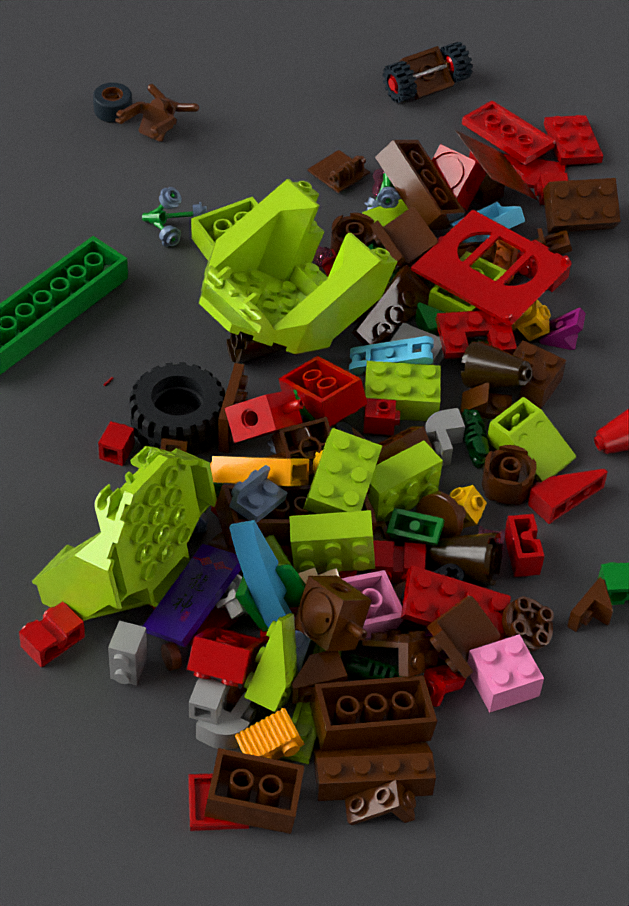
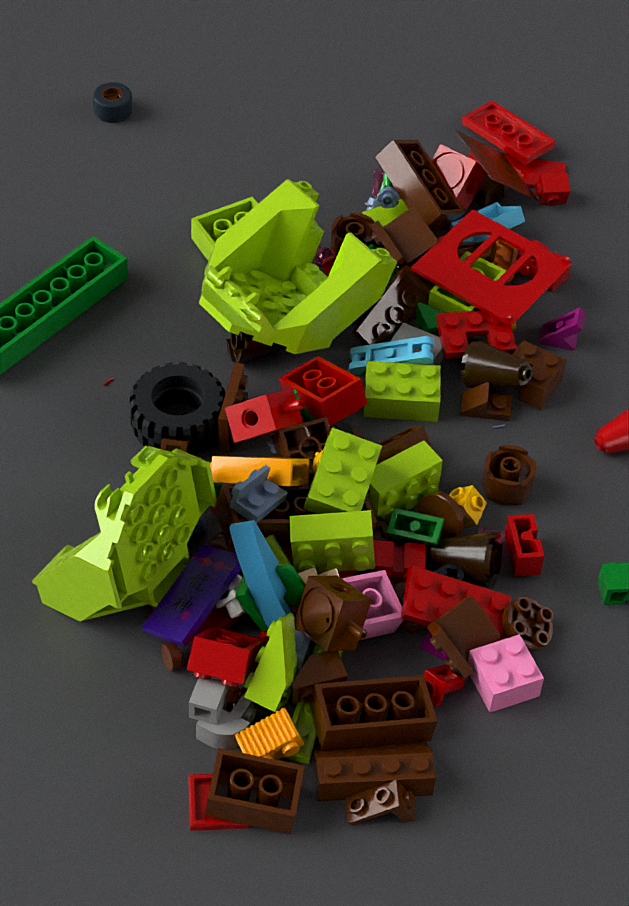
(52, 635): red brick -> none
(116, 443): red brick -> none
(127, 653): light grey brick -> none
(157, 115): reddish brown piece -> none
(170, 199): sand blue plant -> none
(340, 170): reddish brown hinge -> none
(366, 668): dark green hinge -> none
(380, 416): red brick -> none
(414, 649): reddish brown bracket -> none
(427, 72): plate -> none
(444, 429): light grey brick -> none
(475, 437): dark green hinge -> none
(530, 429): lime slope -> none
(534, 321): yellow brick -> none
(557, 242): reddish brown bracket -> none
(564, 492): red slope -> none
(573, 139): red plate -> none
(581, 205): reddish brown brick -> none
(593, 604): reddish brown slope -> none

